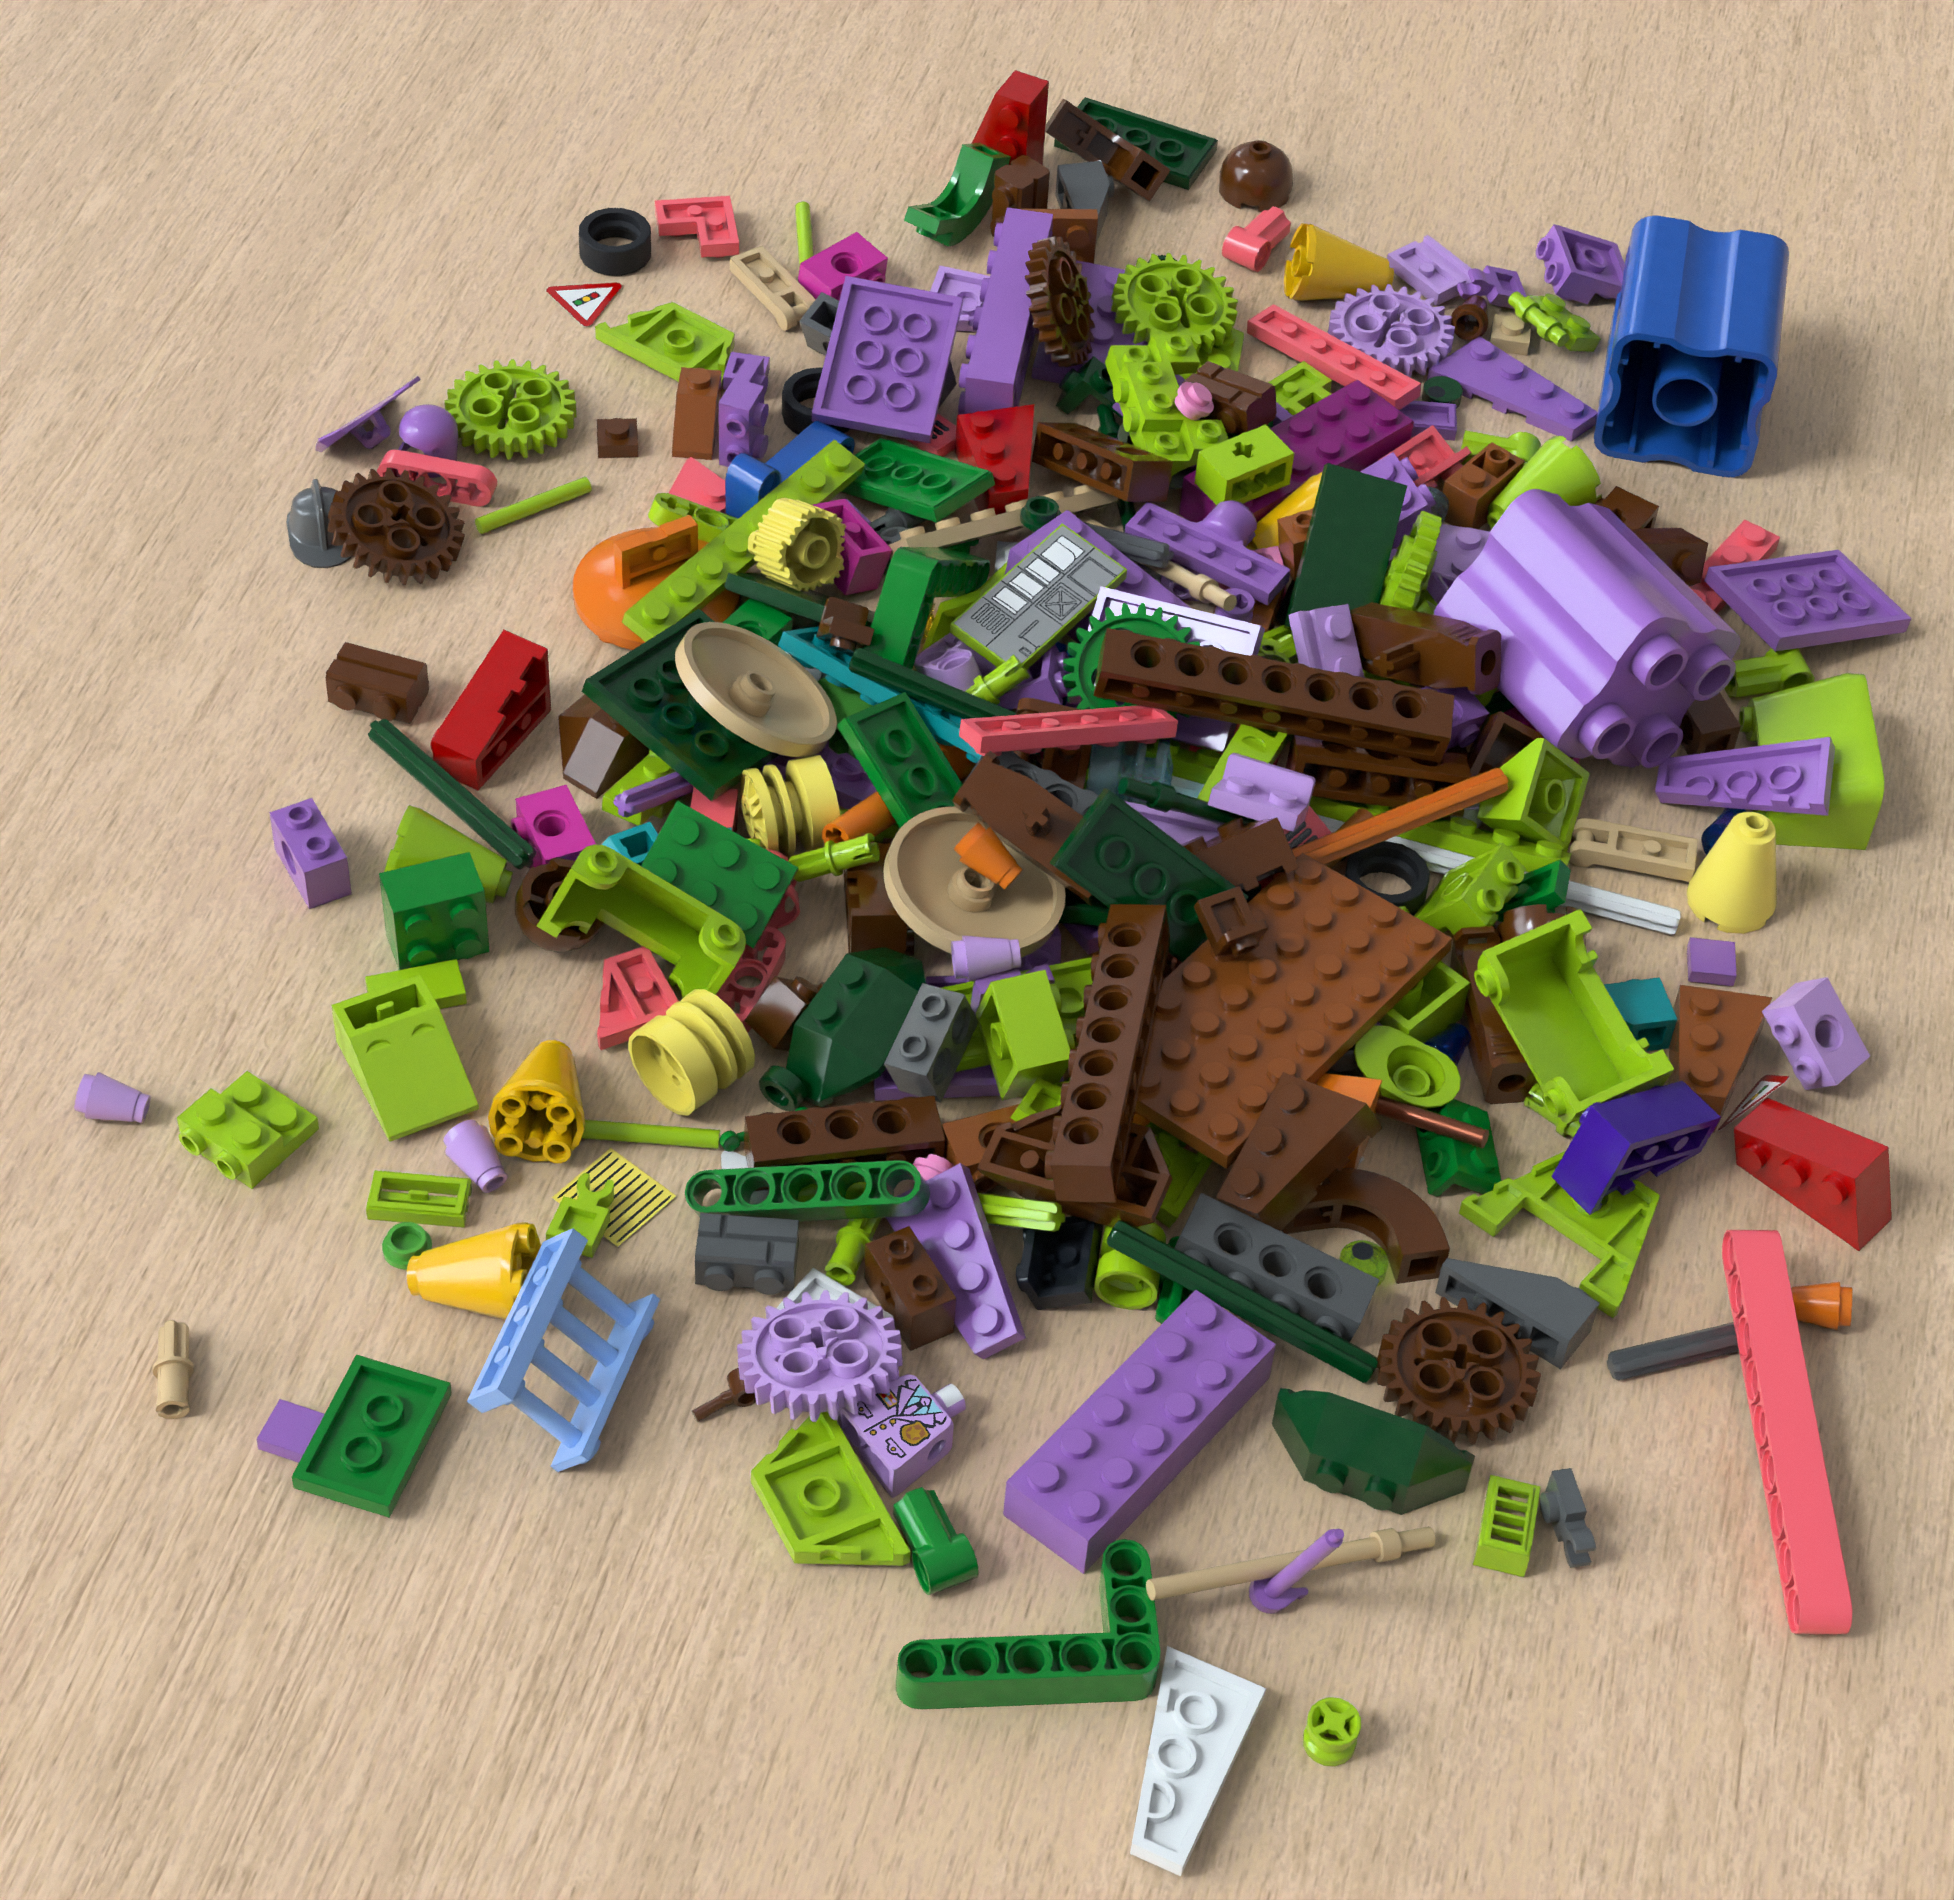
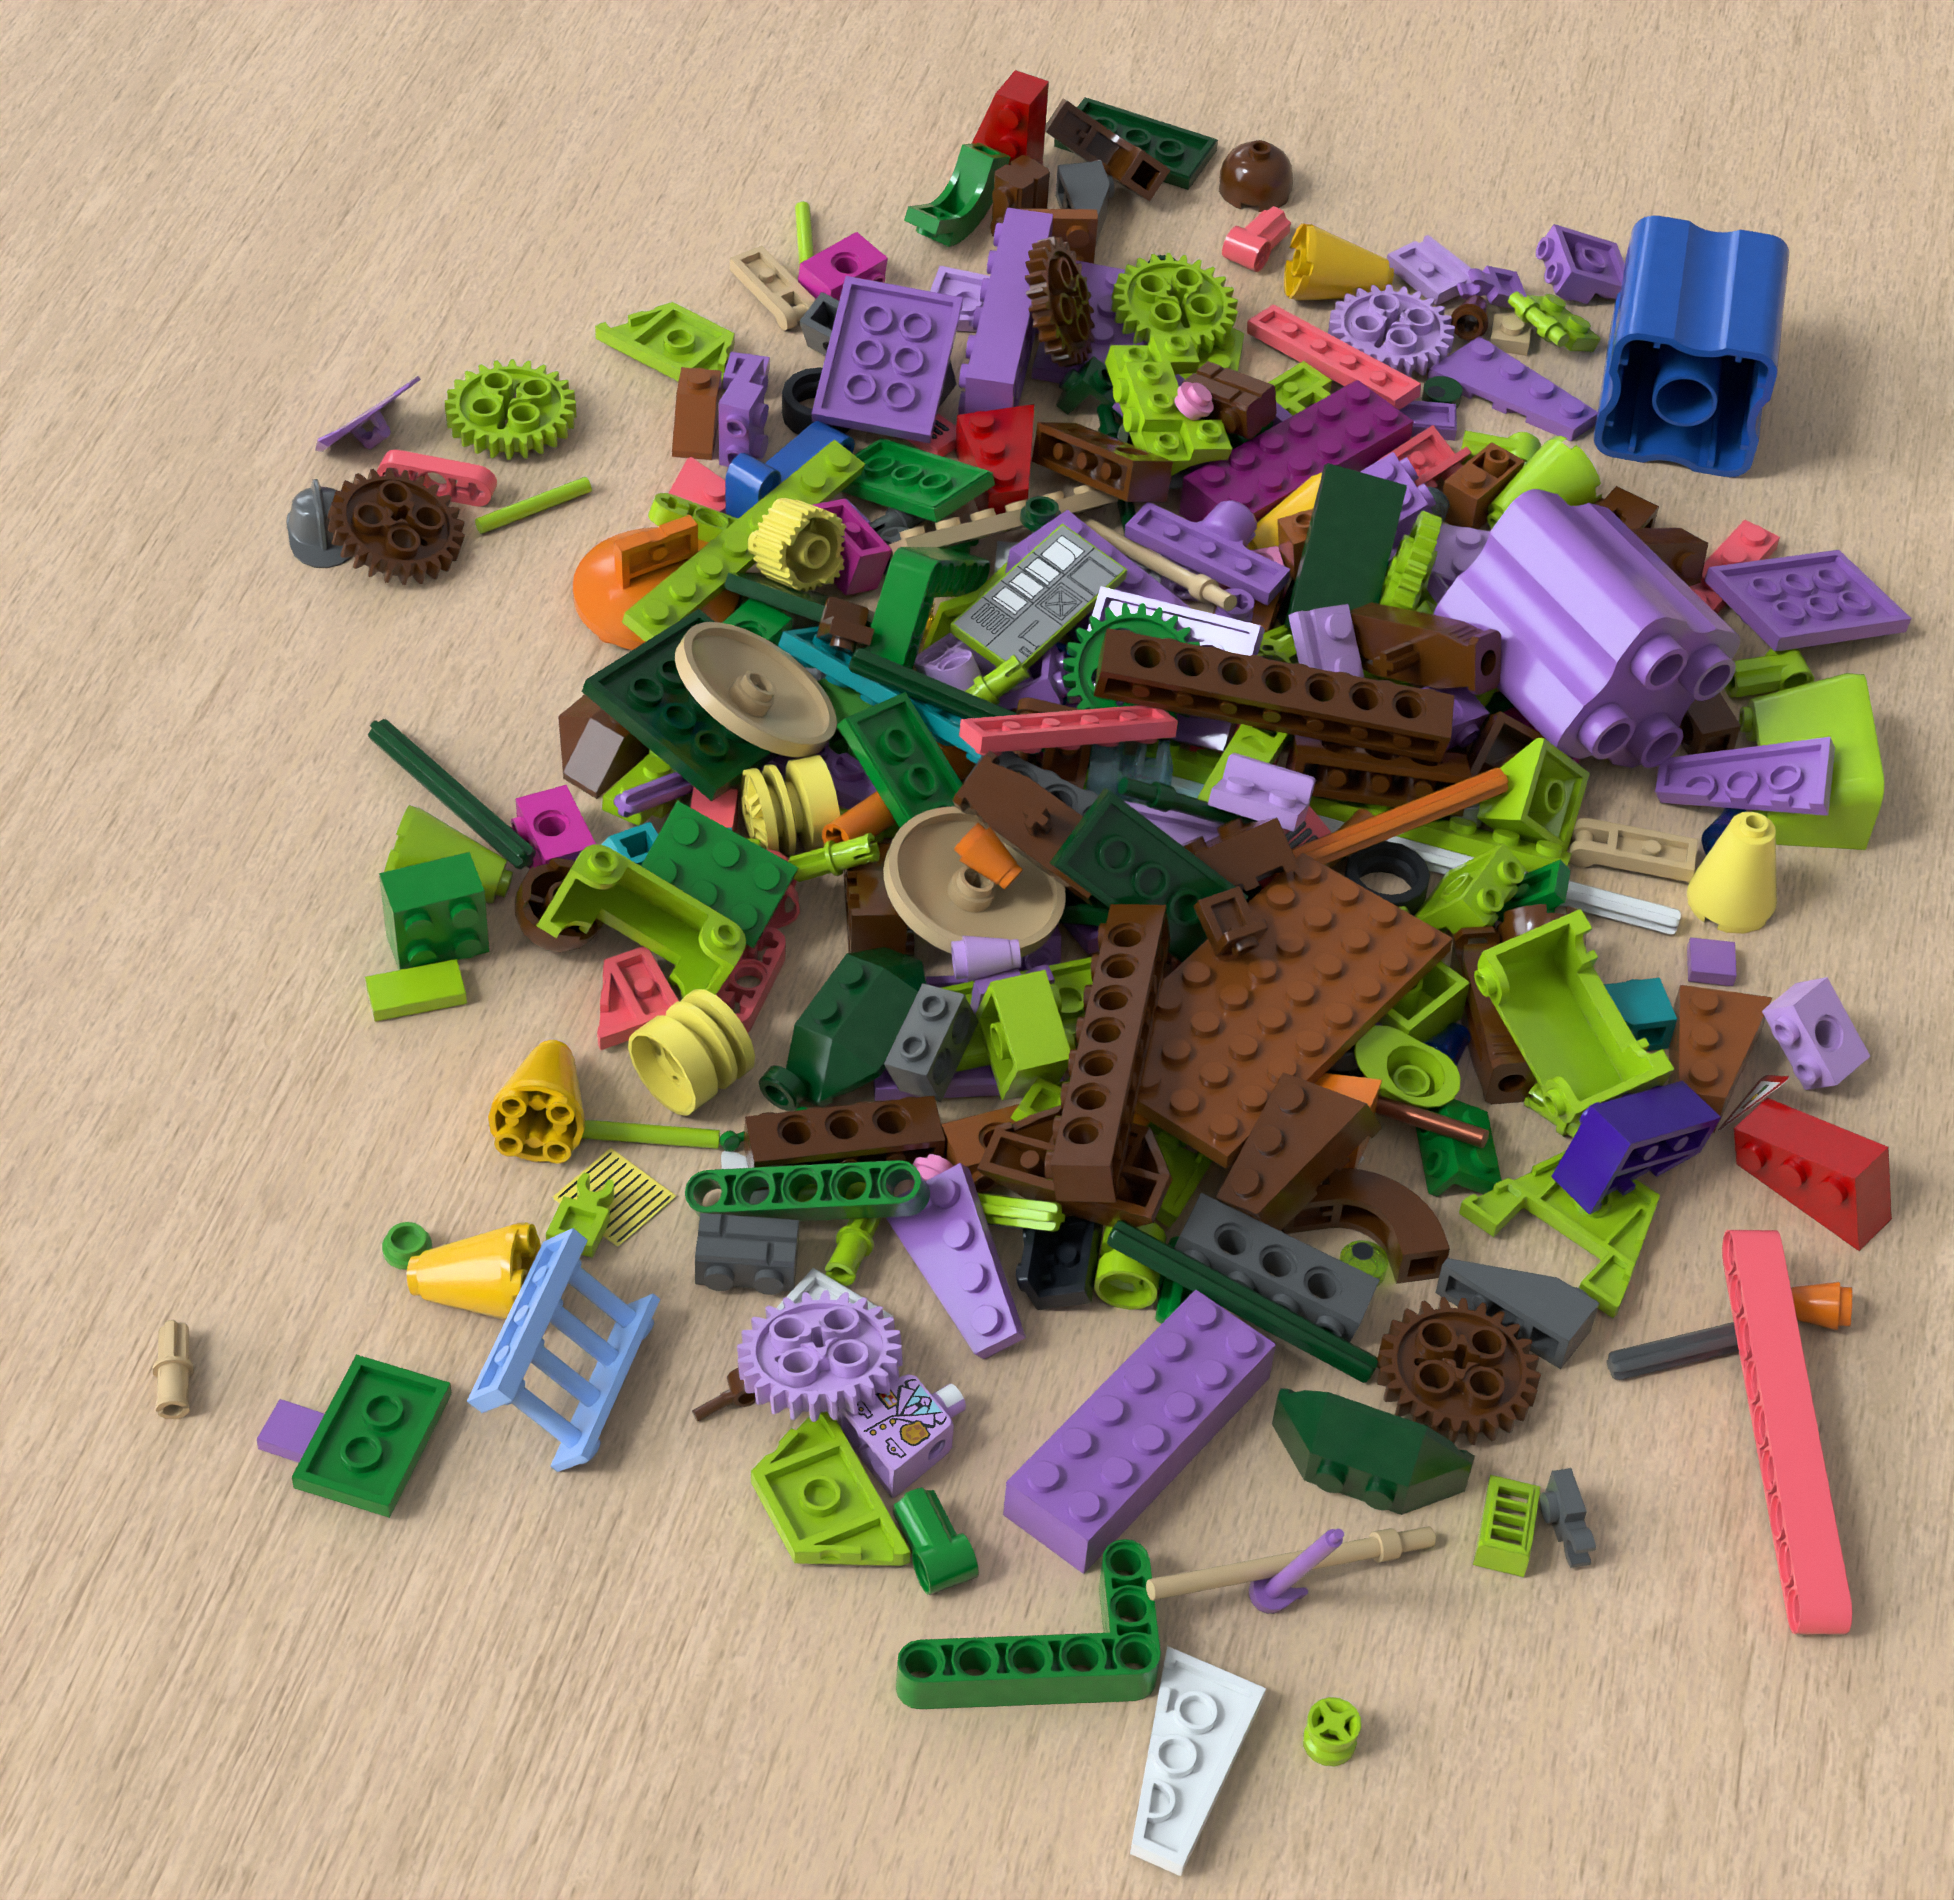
(110, 1100): lavender cone -> none
(245, 1128): lime plate -> none
(310, 853): medium lavender brick -> none
(377, 683): reddish brown brick -> none
(403, 1057): lime slope -> none
(417, 1204): lime tile -> none
(431, 431): medium lavender helmet -> none
(475, 1154): lavender cone -> none
(494, 711): red wedge -> none
(586, 300): sticker -> none
(615, 259): black tyre -> none
(617, 438): reddish brown plate -> none
(707, 217): coral plate -> none
(780, 1008): reddish brown slope -> none
(910, 1288): reddish brown brick -> none
(1136, 547): dark grey axle -> none
(1244, 466): lime brick -> none

